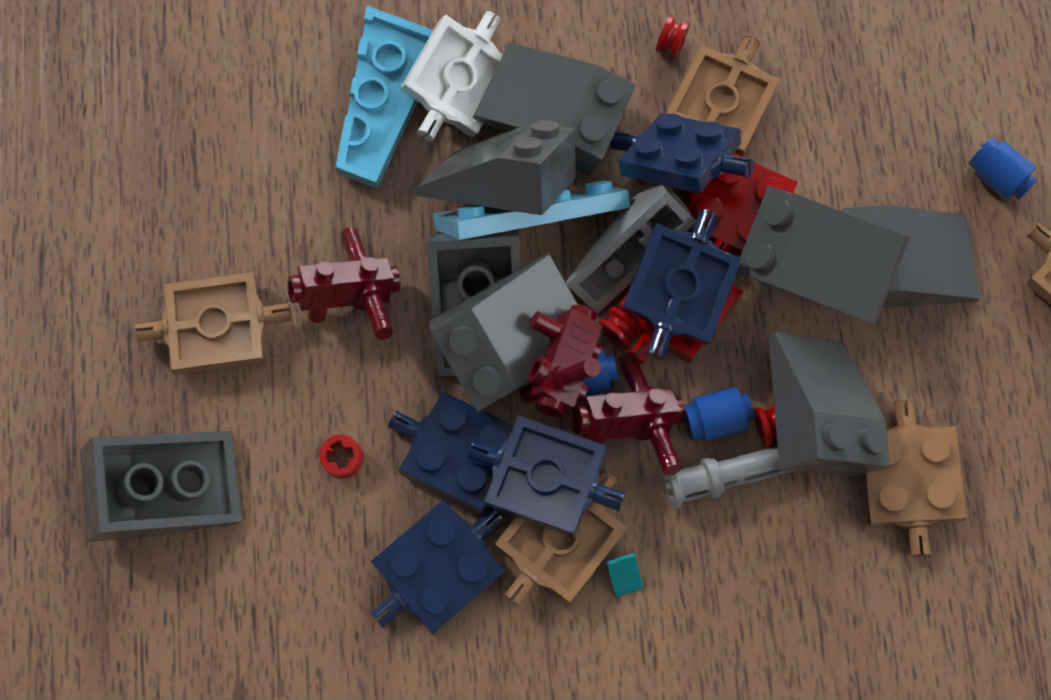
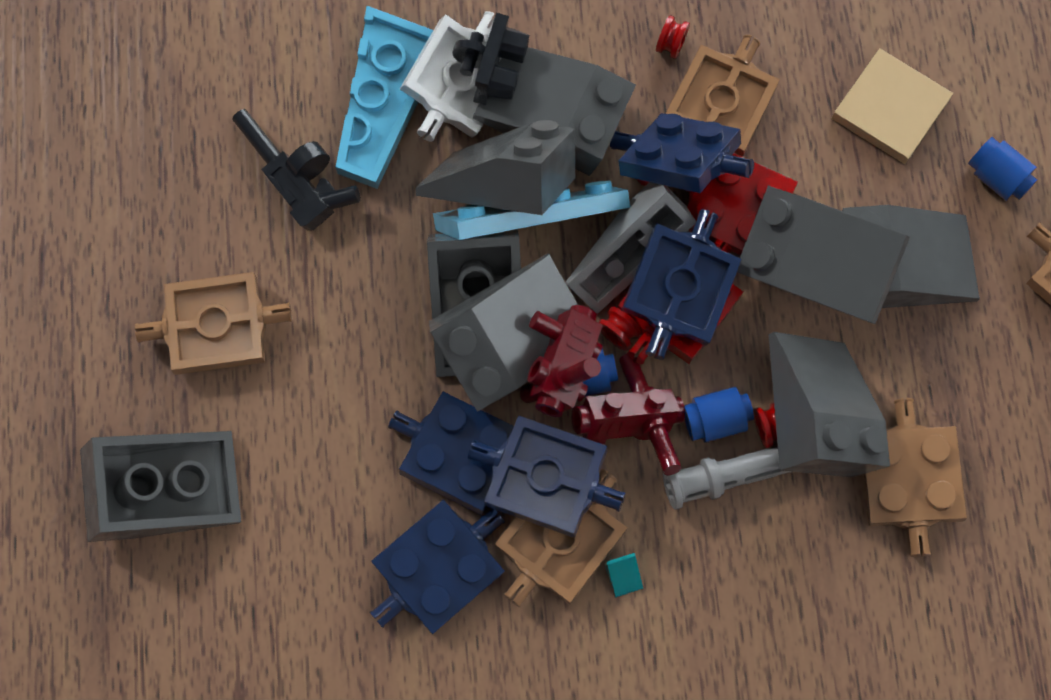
(293, 174): none -> black piece
(350, 445): red bush -> none
(356, 283): dark red piece -> none
(502, 43): none -> black hips
(892, 106): none -> tan tile

